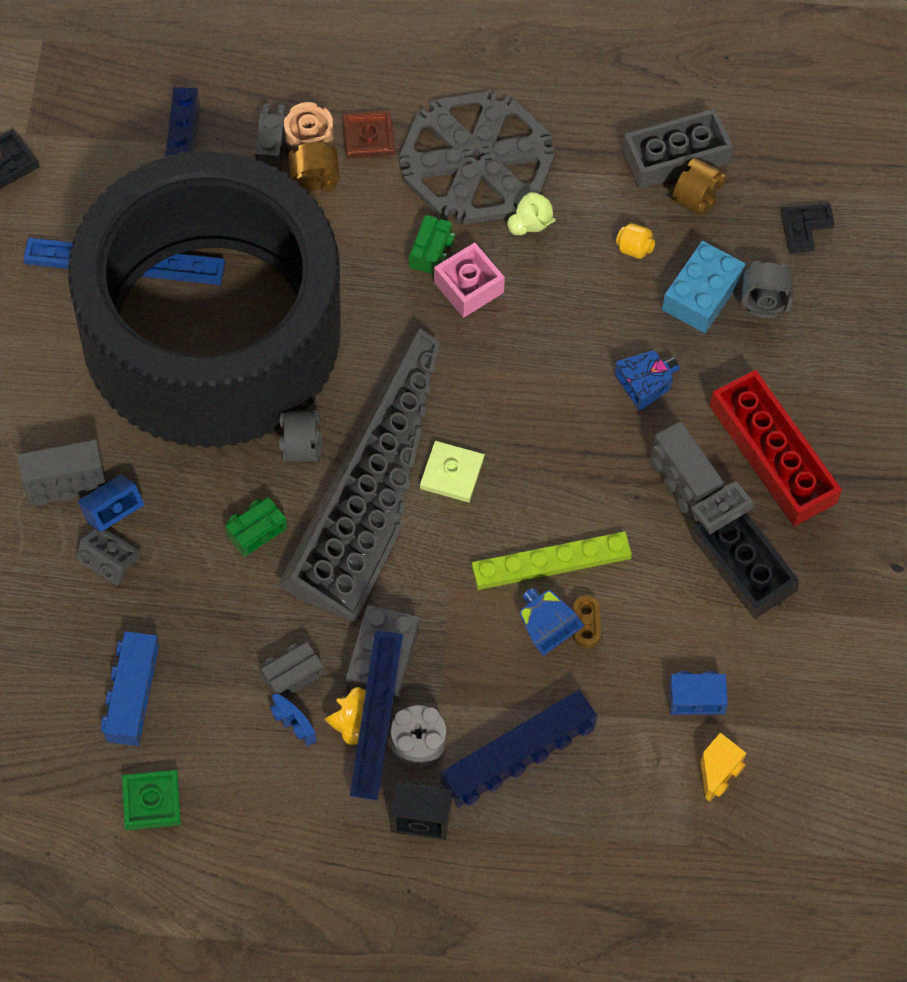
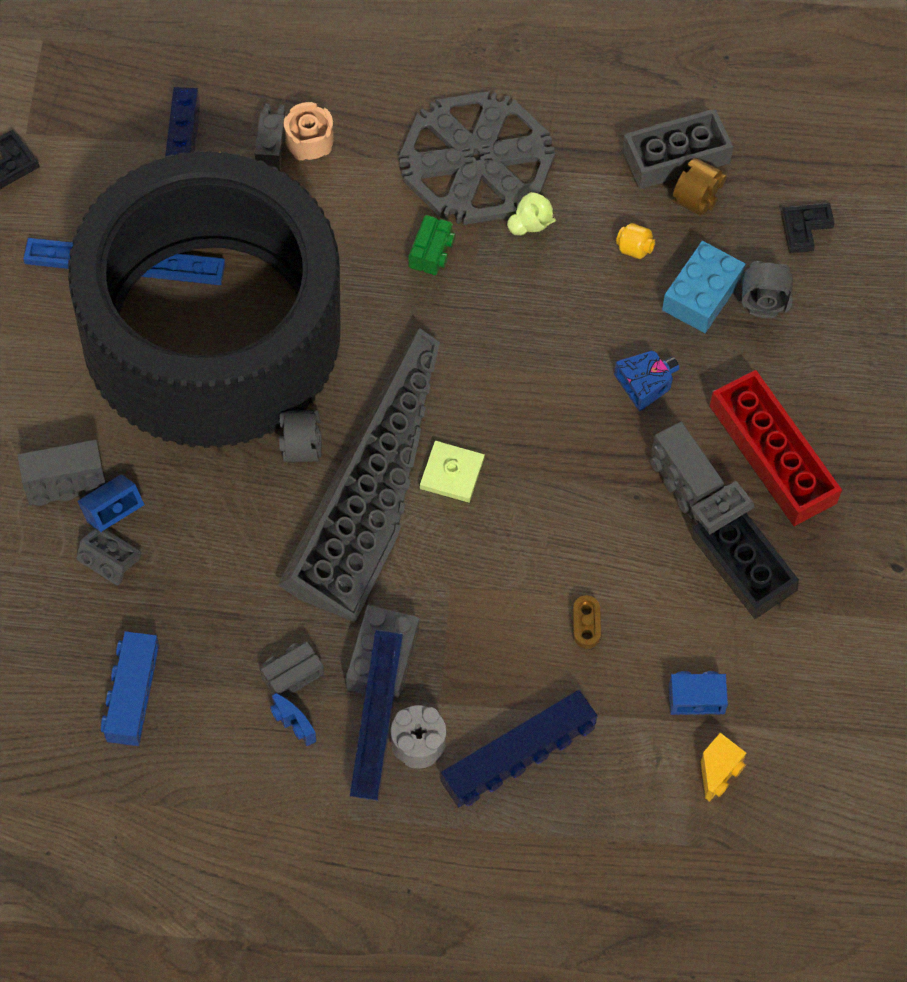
(151, 800): green plate -> none
(255, 526): green brick -> none
(315, 166): pearl gold brick -> none
(350, 716): yellow piece -> none
(368, 134): copper tile -> none
(421, 810): black brick -> none
(469, 280): bright pink brick -> none
(548, 619): blue torso -> none
(551, 560): lime plate -> none

